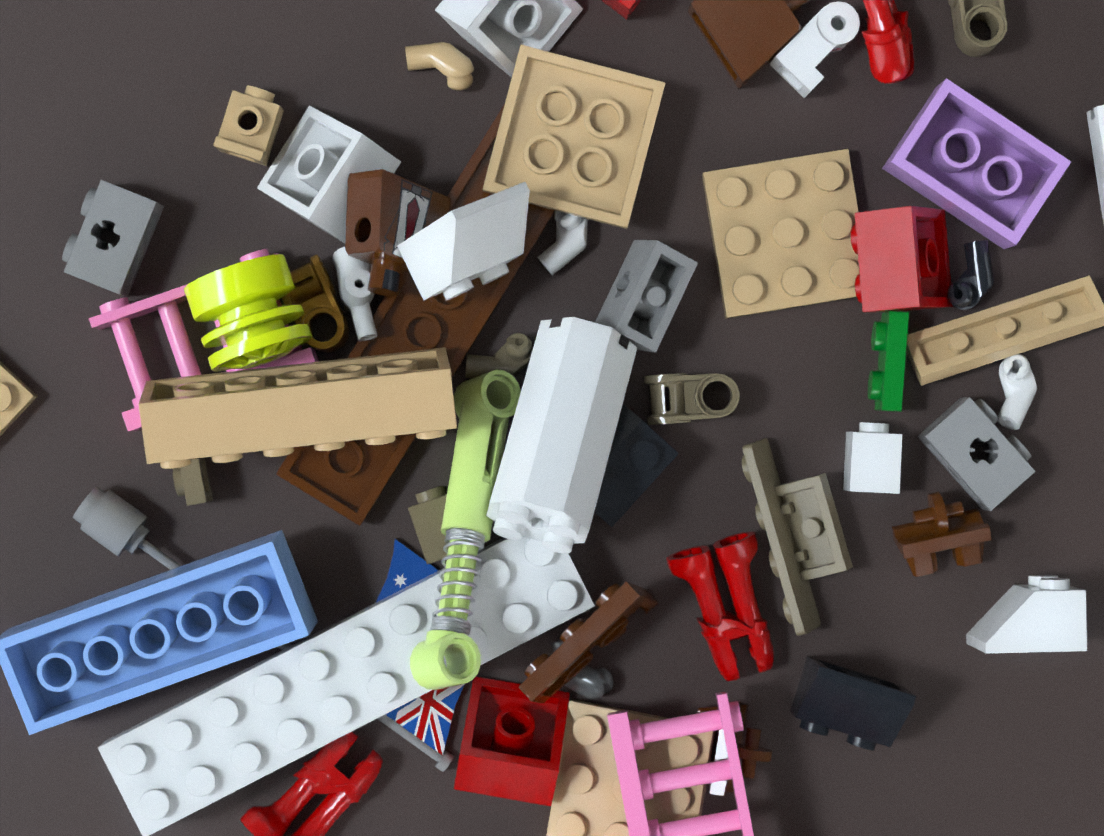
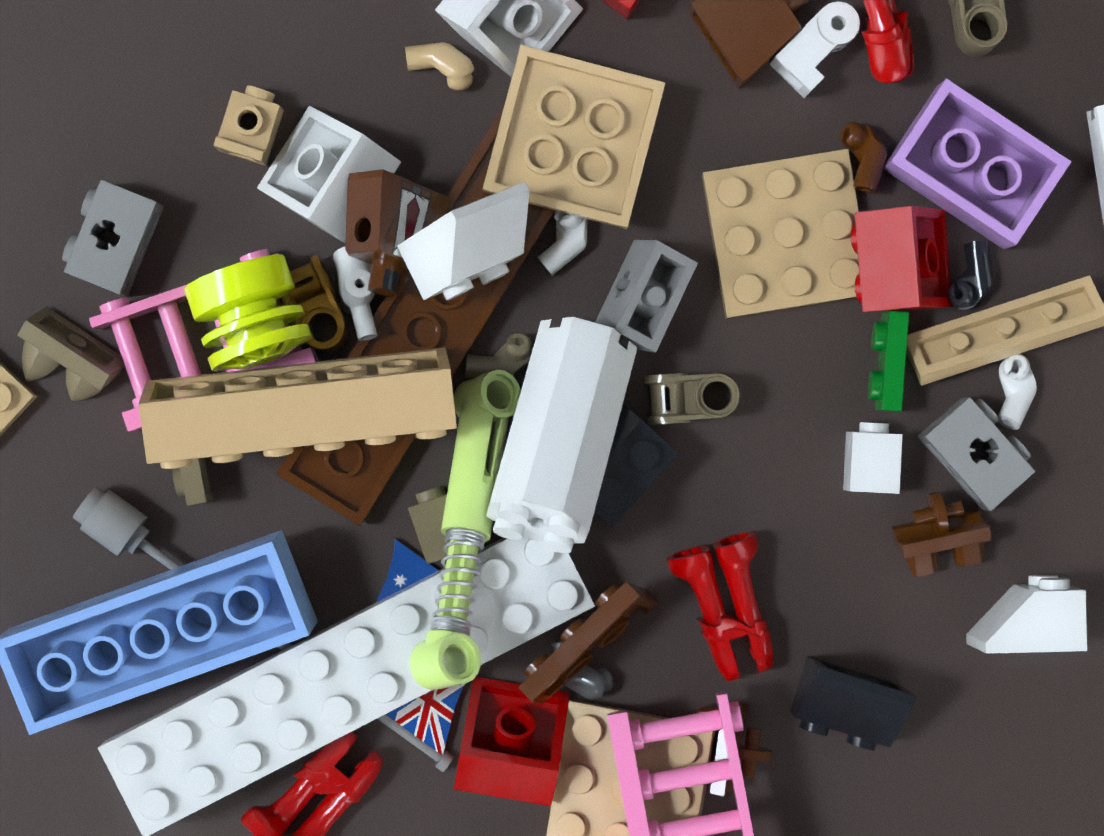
(56, 341): none -> dark tan tile
(800, 530): dark tan bracket -> none
(869, 151): none -> reddish brown arm

